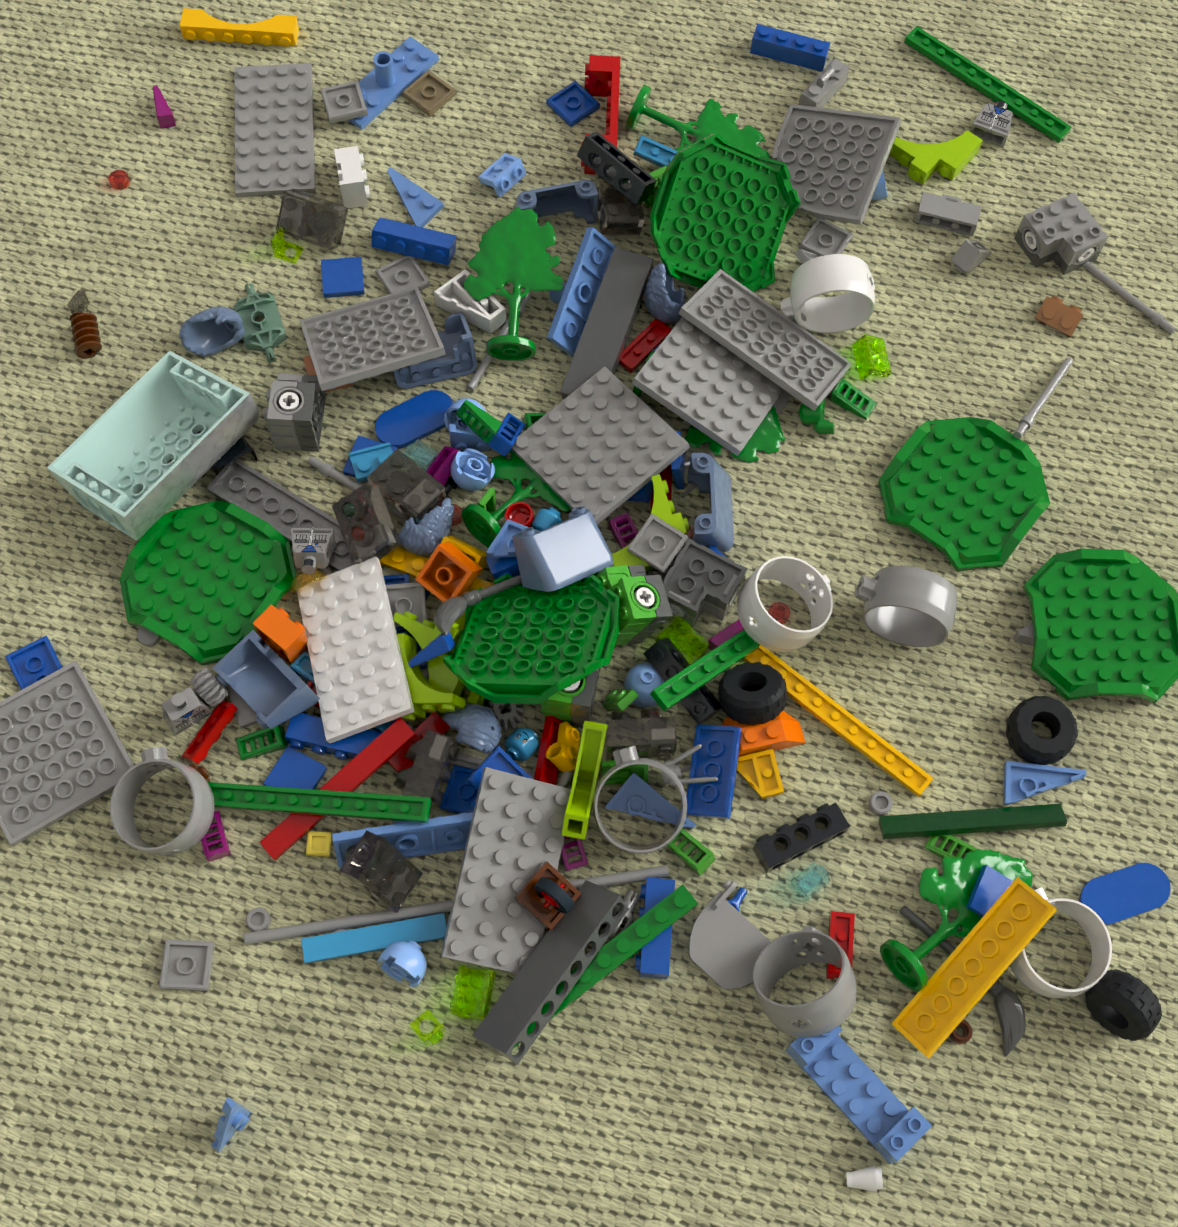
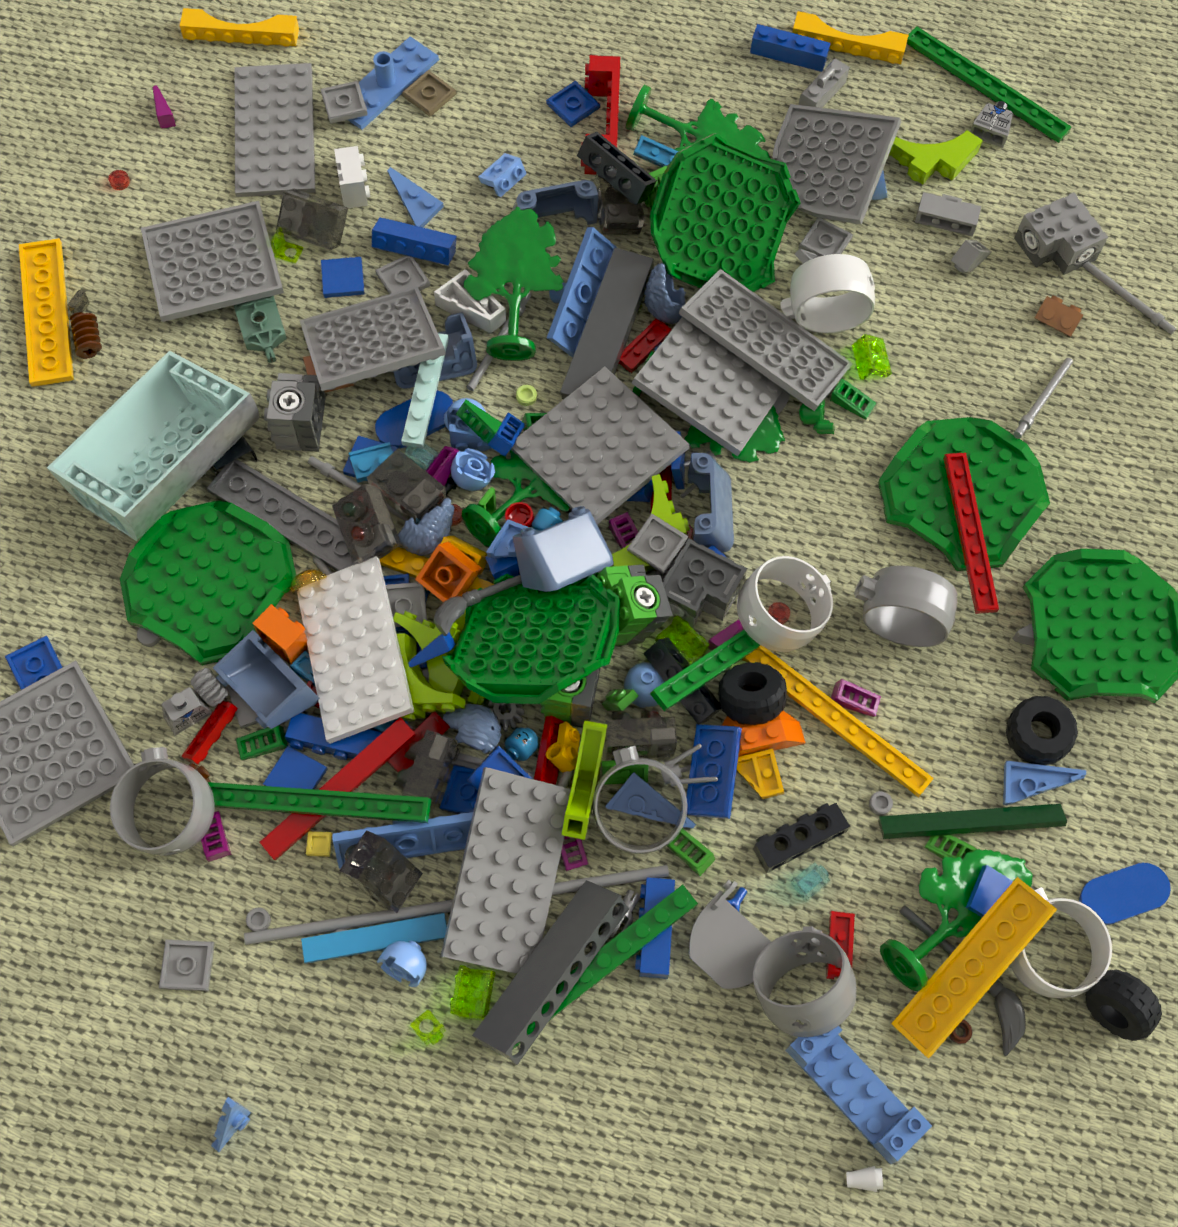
(45, 312): none -> yellow plate
(211, 261): none -> light grey plate
(211, 331): sand blue hair -> none
(312, 548): light grey torso -> none
(423, 399): none -> light aqua plate
(526, 395): none -> yellowish green tile
(548, 895): reddish brown plate -> none
(853, 704): none -> magenta slope
(885, 46): none -> yellow arch
(971, 533): none -> red tile

